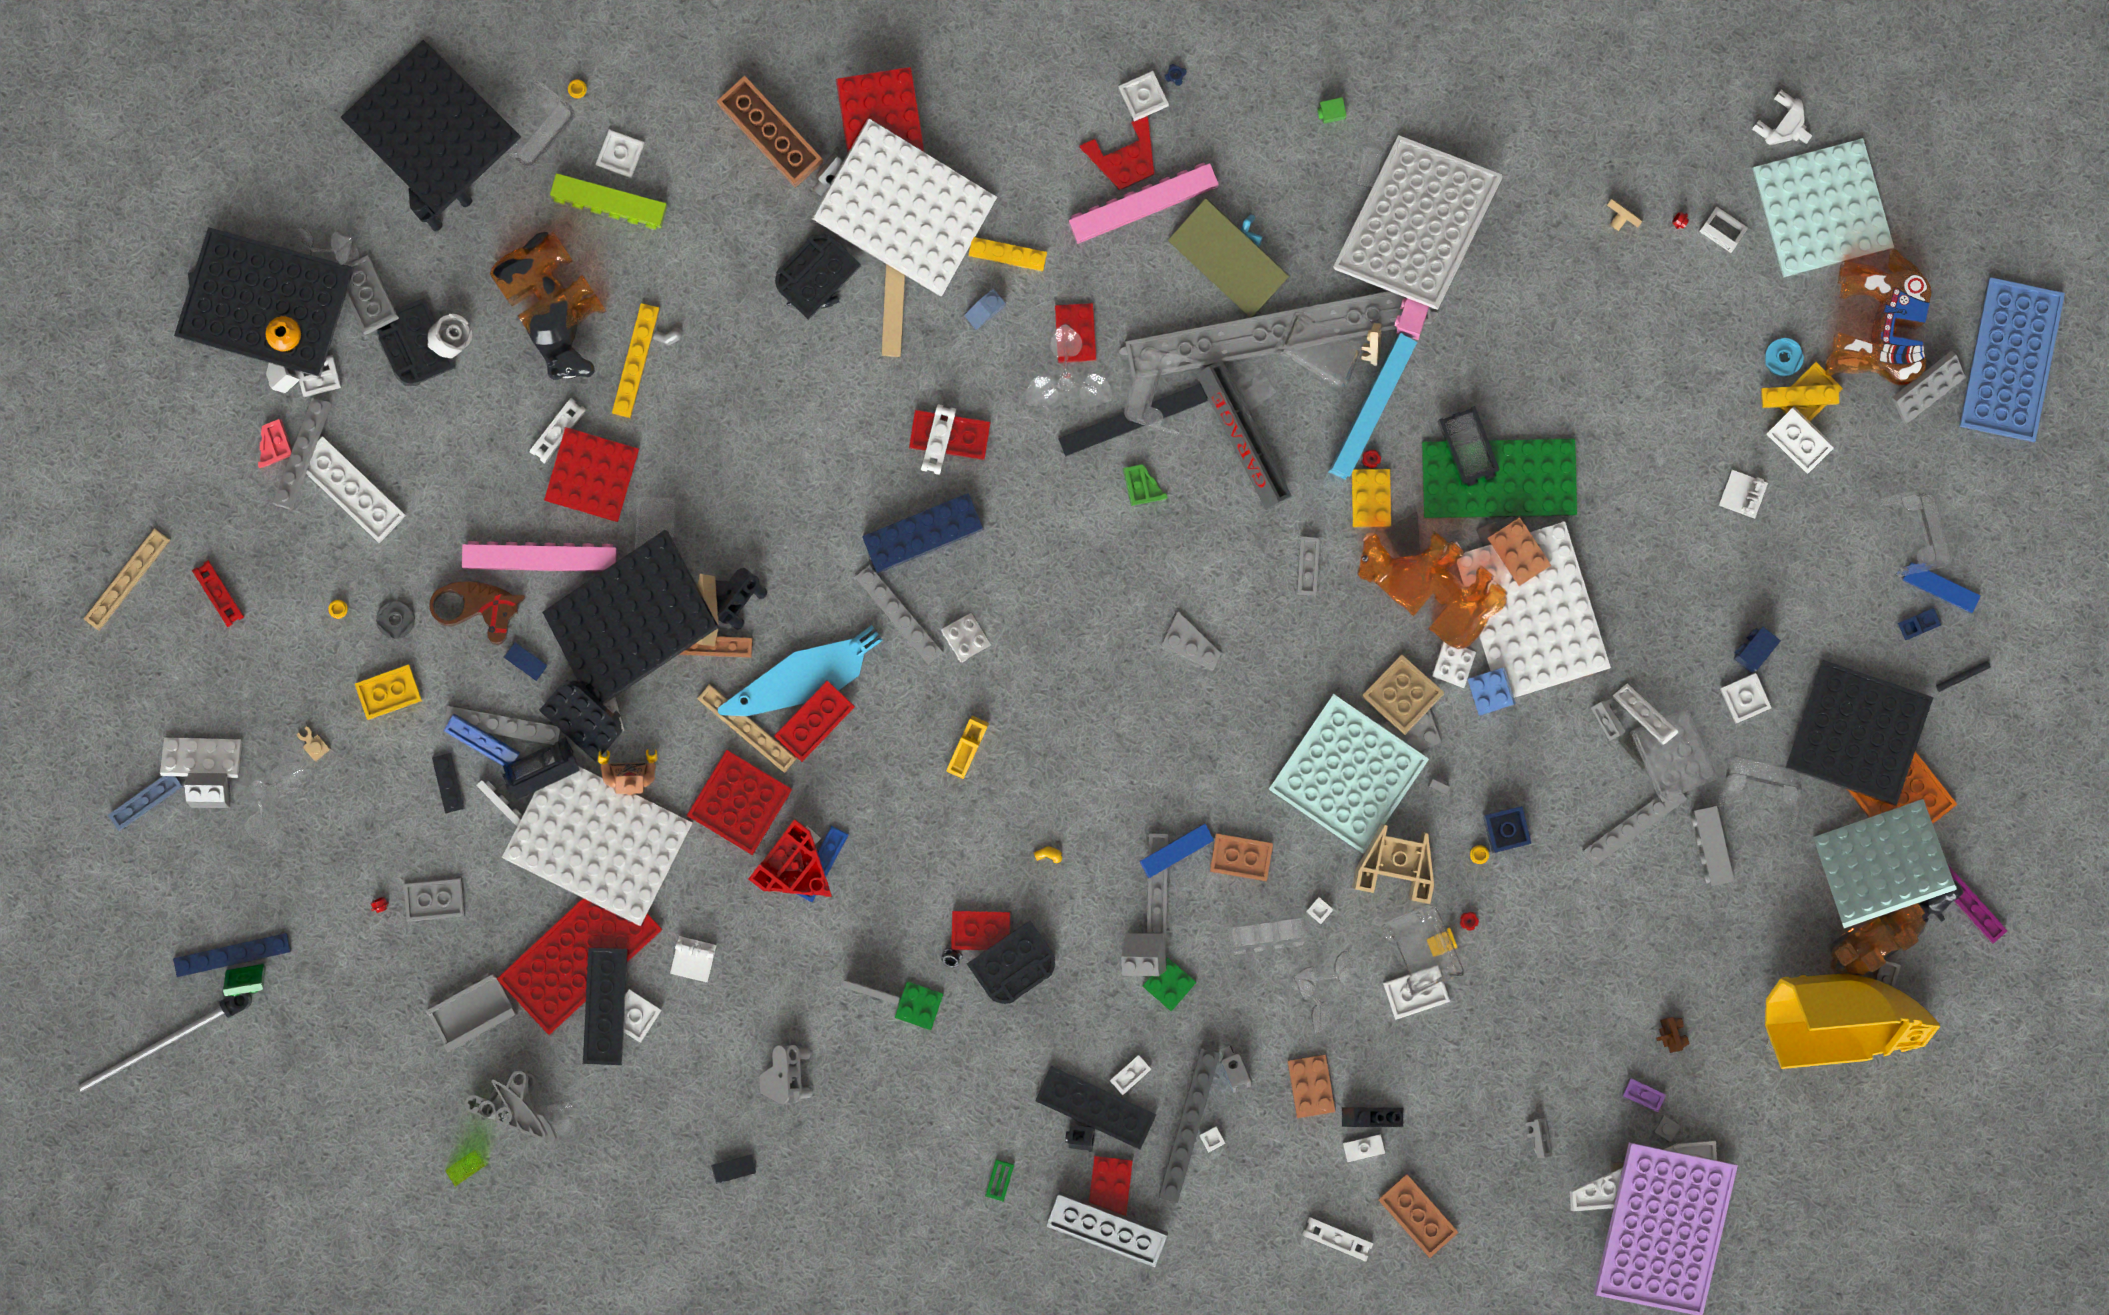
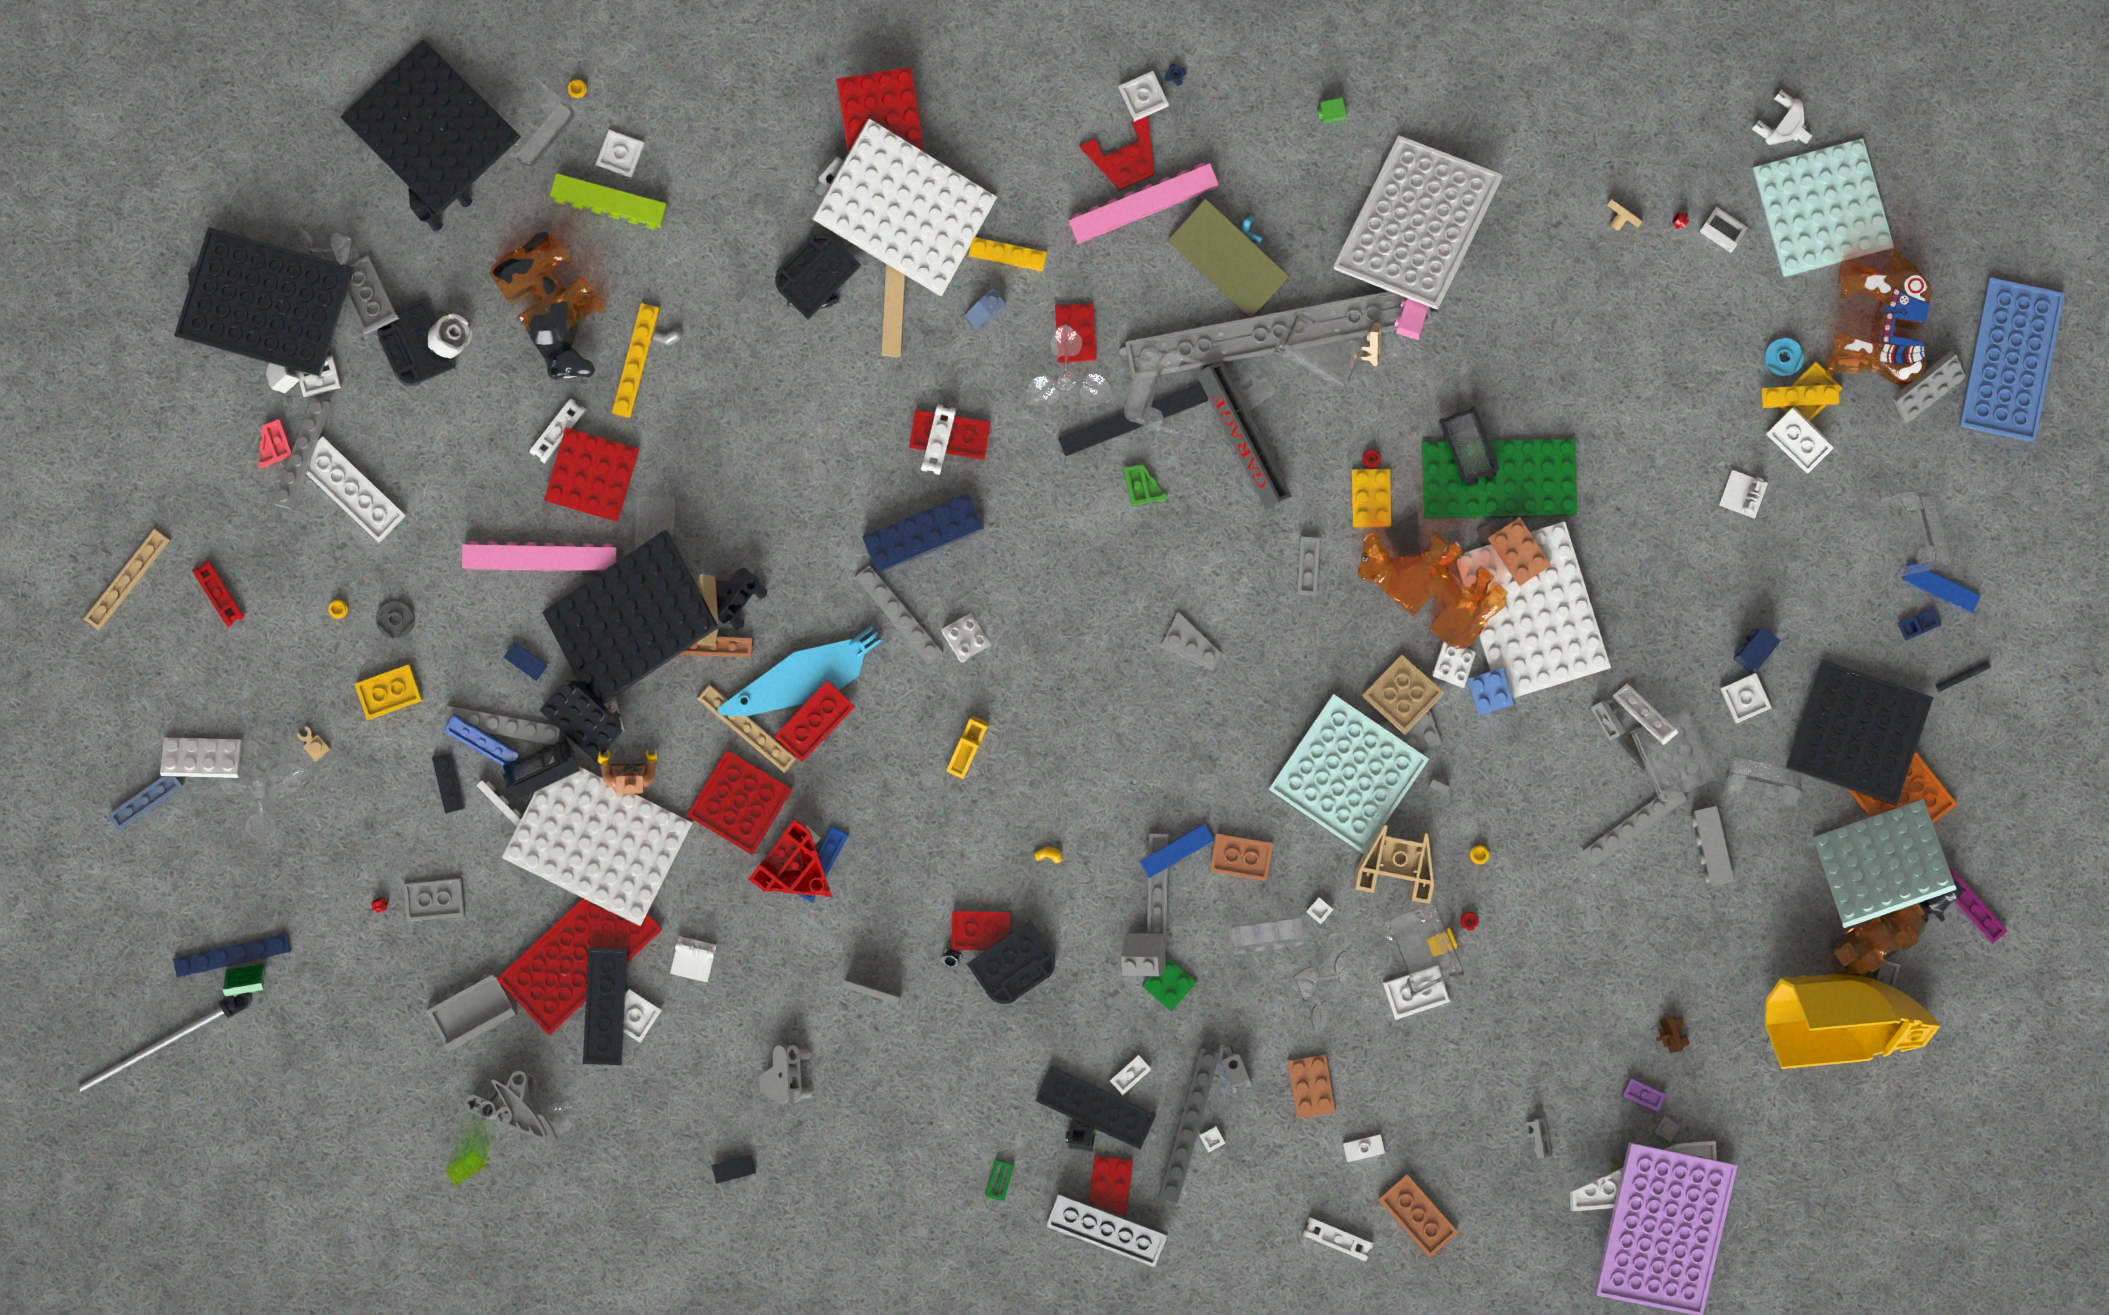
(207, 790): light grey slope -> none
(287, 341): light orange piece -> none
(482, 599): reddish brown animal -> none
(769, 131): nougat brick -> none
(919, 1005): green plate -> none
(1372, 406): medium azure tile -> none
(1372, 1117): black slope -> none
(1507, 829): dark blue brick -> none

